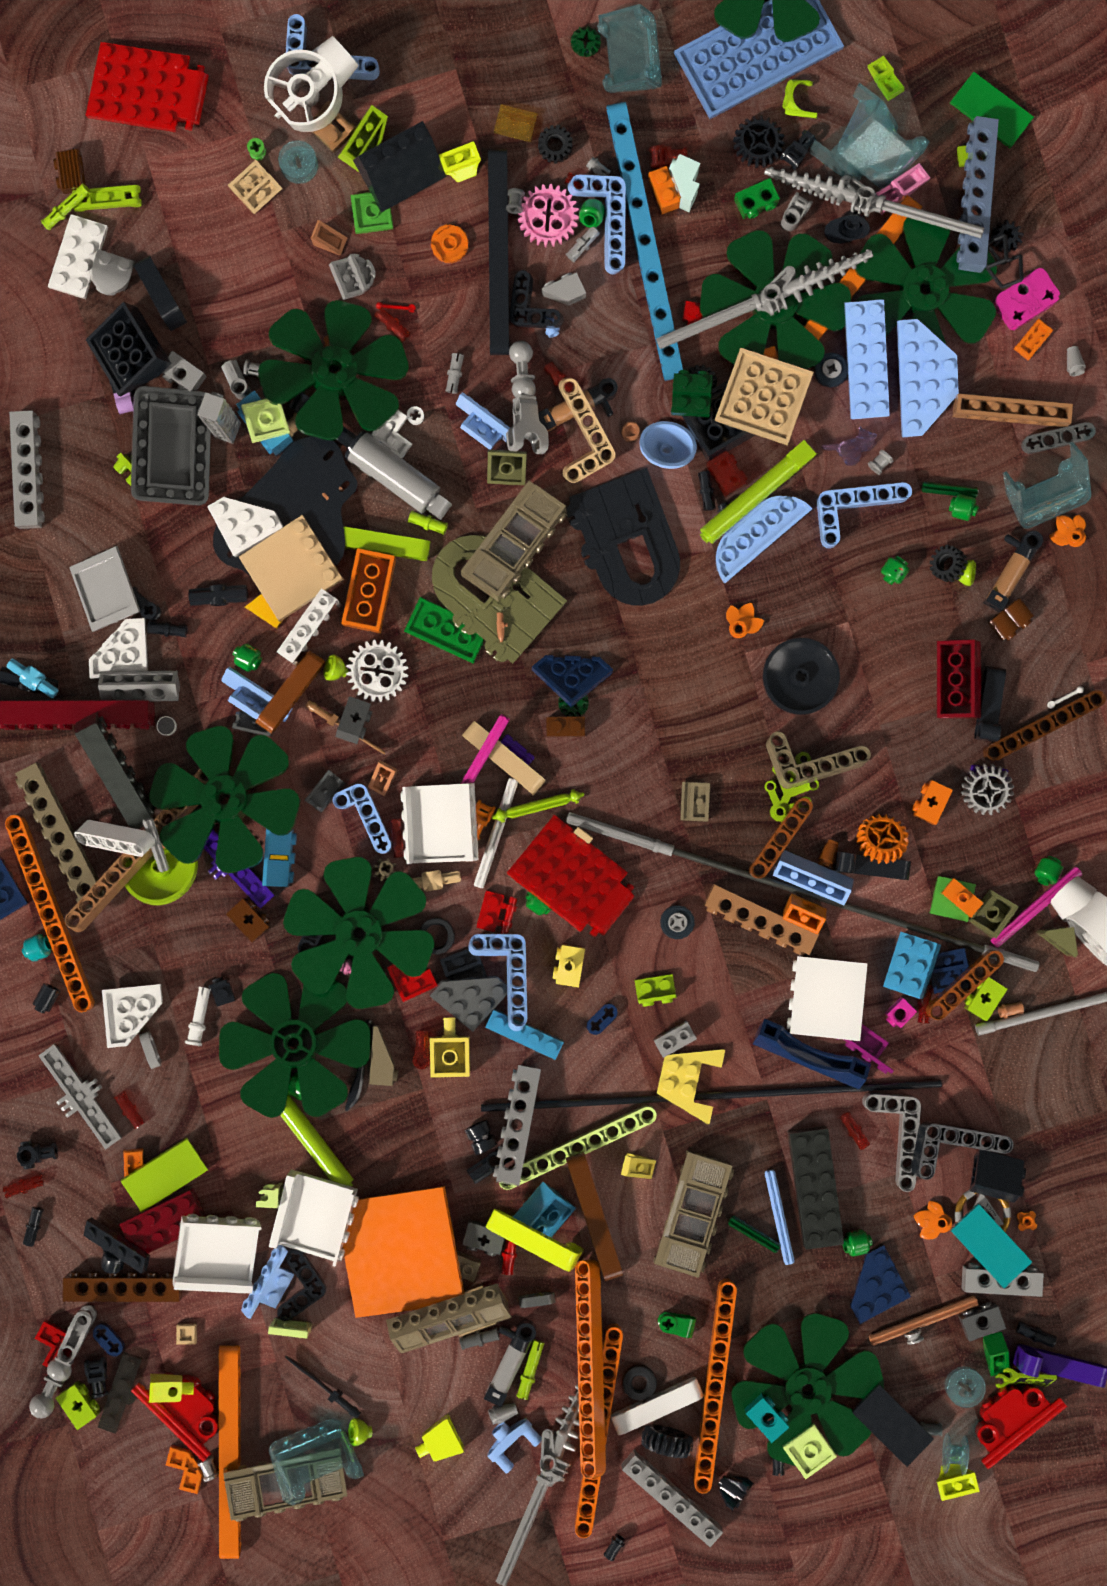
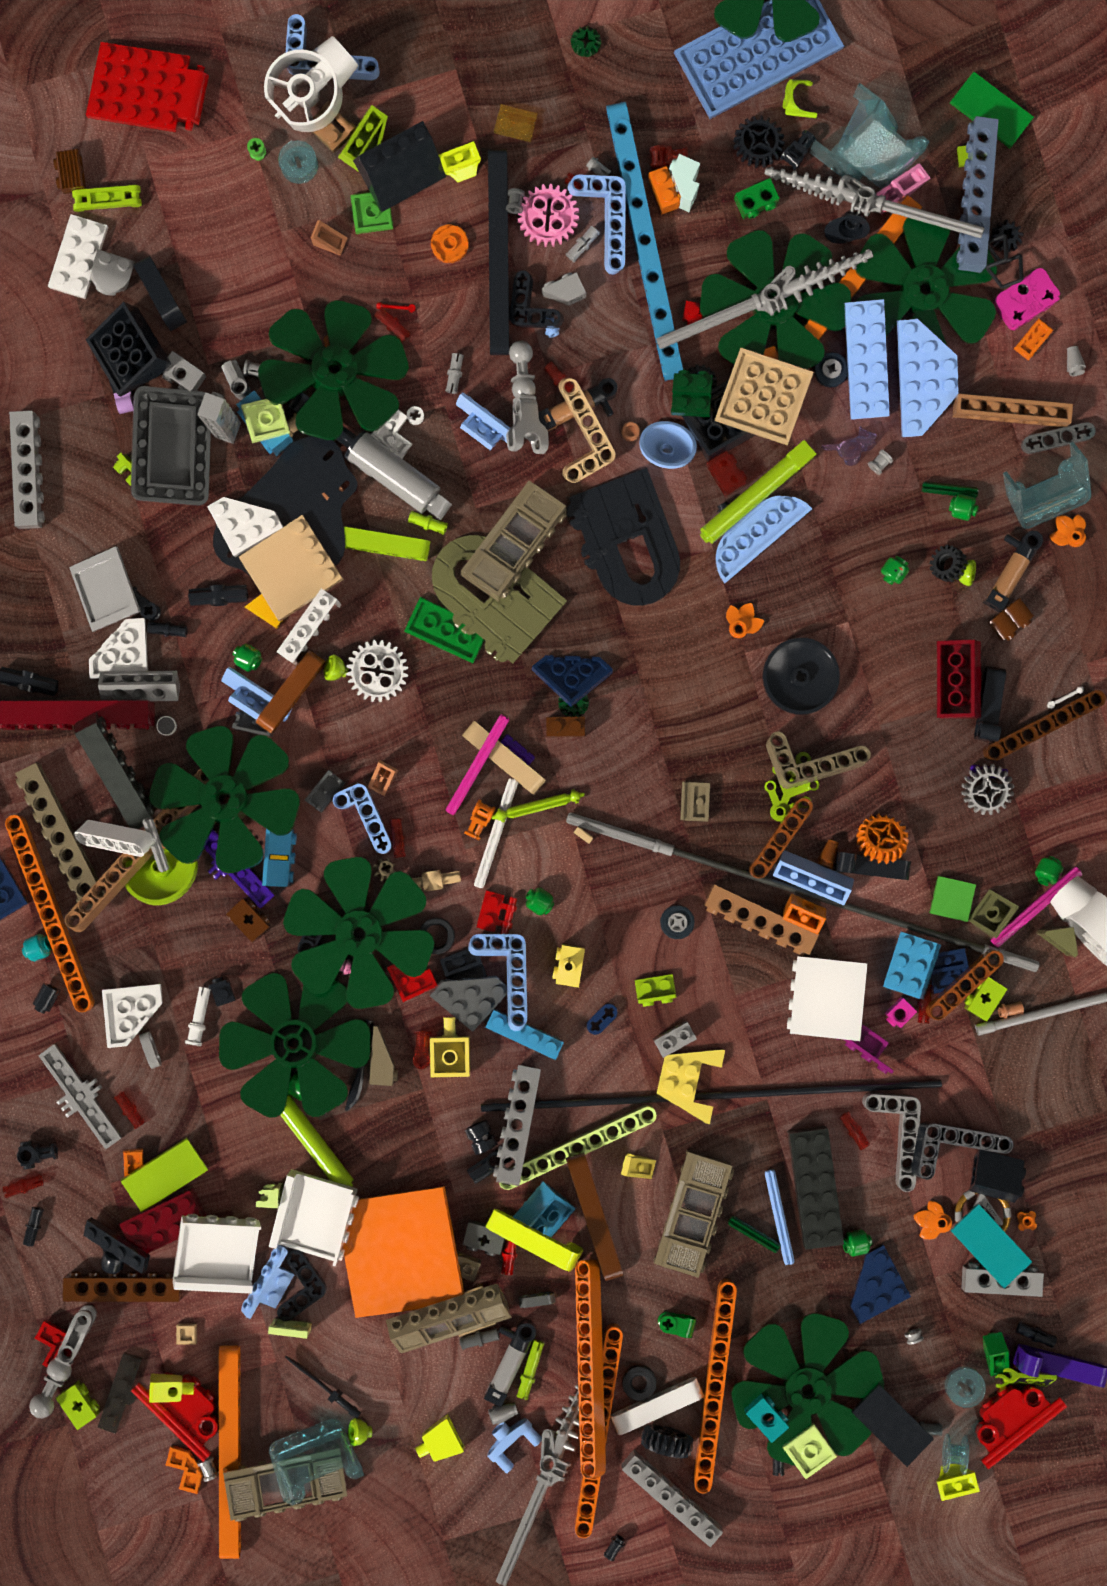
(32, 678): medium azure axle -> none
(60, 212): lime pin -> none
(97, 1374): black connector -> none
(112, 1336): dark blue beam -> none
(254, 187): tan slope -> none
(332, 719): medium nougat sword -> none
(353, 275): light grey slope -> none
(356, 710): dark grey brick -> none
(368, 590): orange brick -> none
(440, 823): white panel -> none
(500, 626): nougat helmet -> none
(506, 467): olive slope -> none
(552, 155): black tyre -> none
(573, 878): red plate -> none
(592, 213): green head -> none
(631, 49): clear light blue windscreen -> none
(706, 491): black pin -> none
(734, 1490): black brick -> none
(797, 210): light grey piece -> none
(841, 1068): dark blue arch -> none
(855, 501): light blue beam -> none
(885, 78): lime slope -> none
(923, 1320): nougat axle -> none
(940, 797): orange brick -> none
(962, 897): orange plate -> none
(992, 1324): dark grey brick -> none

